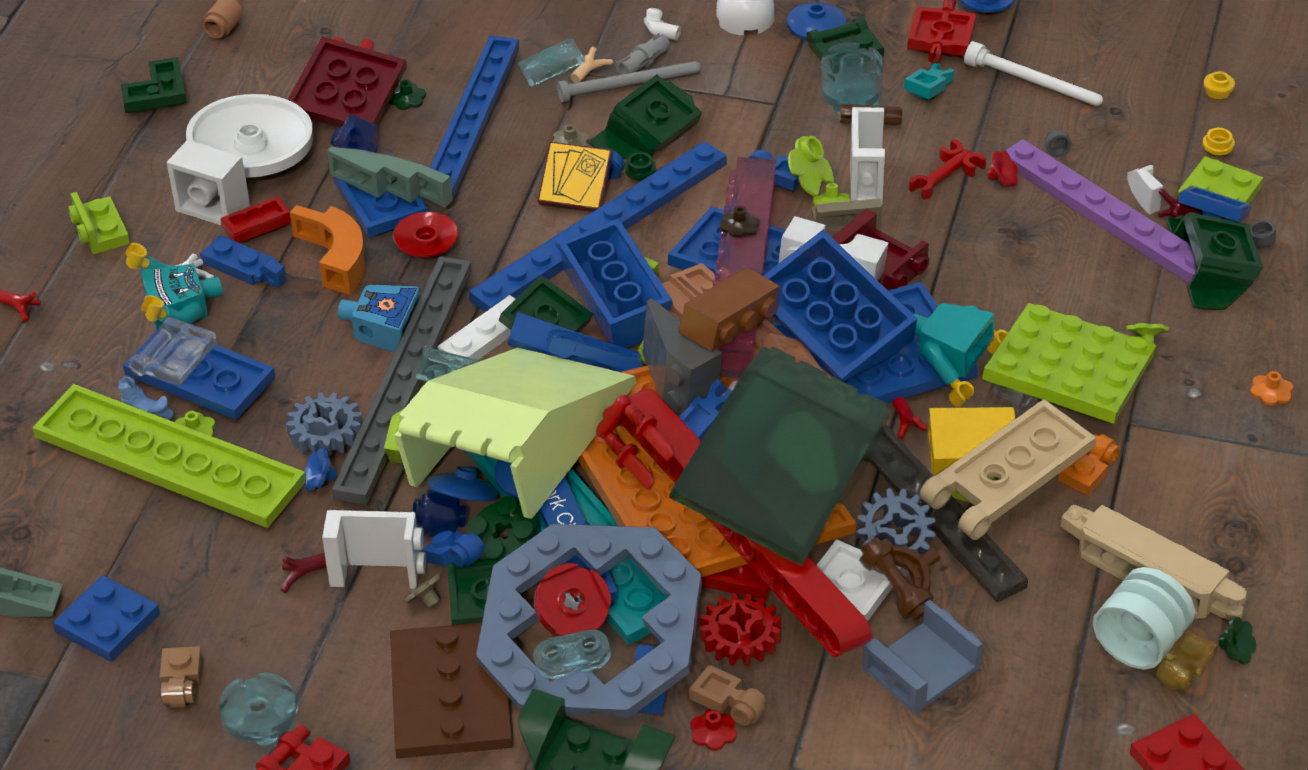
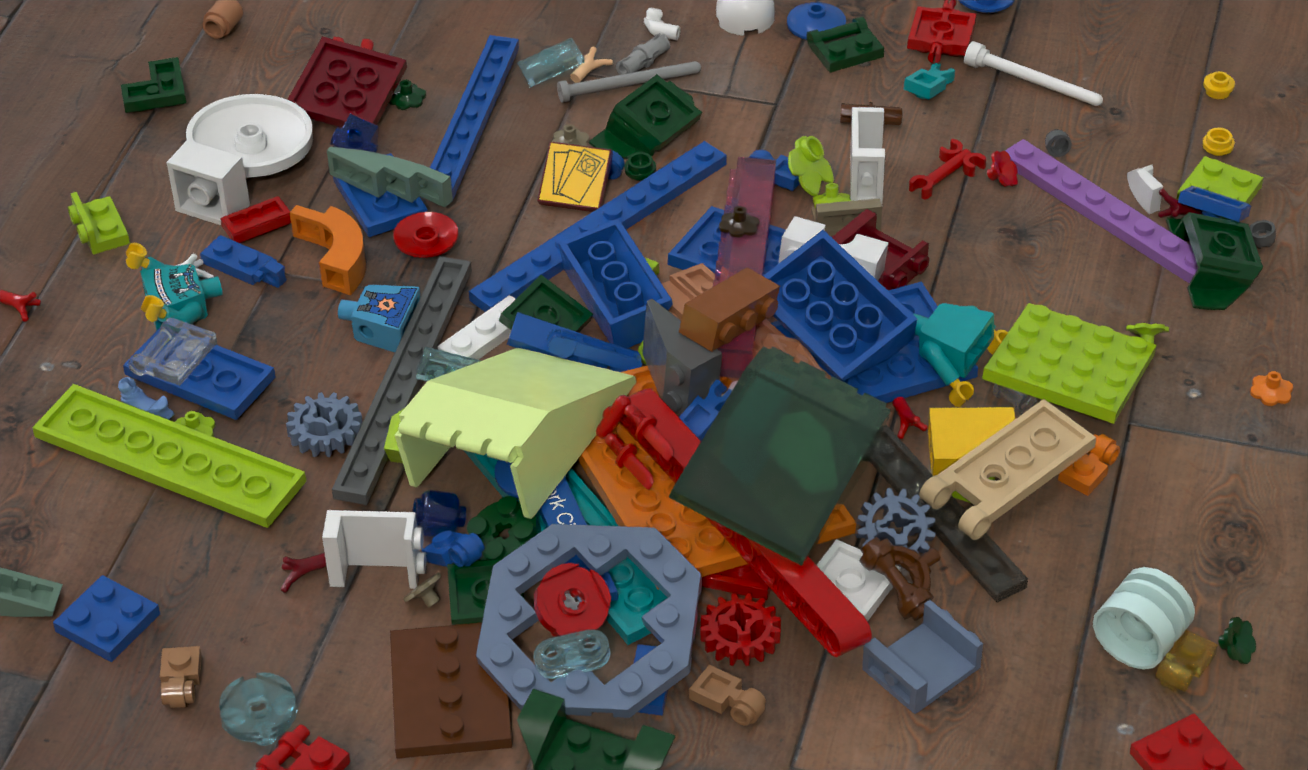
(318, 470): blue plant -> none
(463, 485): blue dish -> none
(713, 730): red plant -> none
(851, 75): clear light blue brick -> none
(1124, 545): tan hinge -> none

